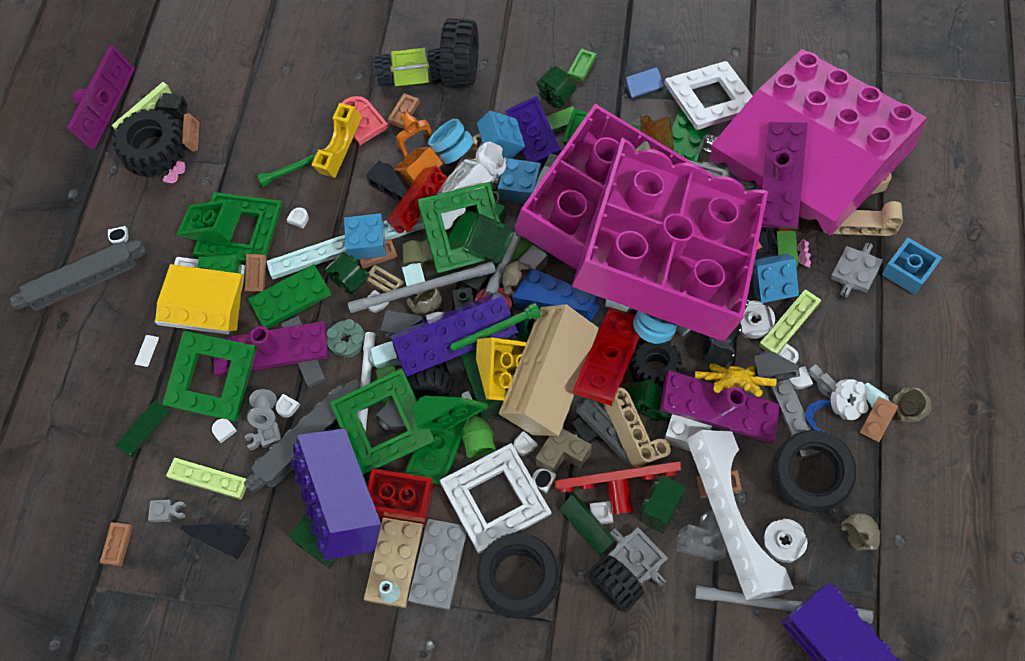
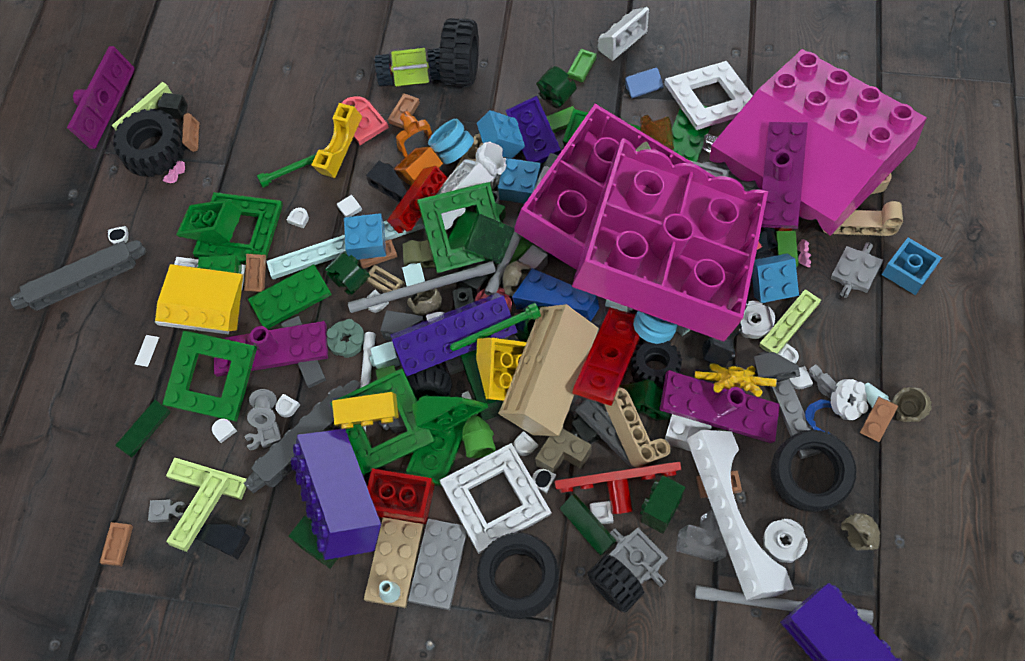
(198, 511): none -> yellowish green plate
(349, 206): none -> white tile
(365, 410): none -> yellow brick
(624, 33): none -> white slope

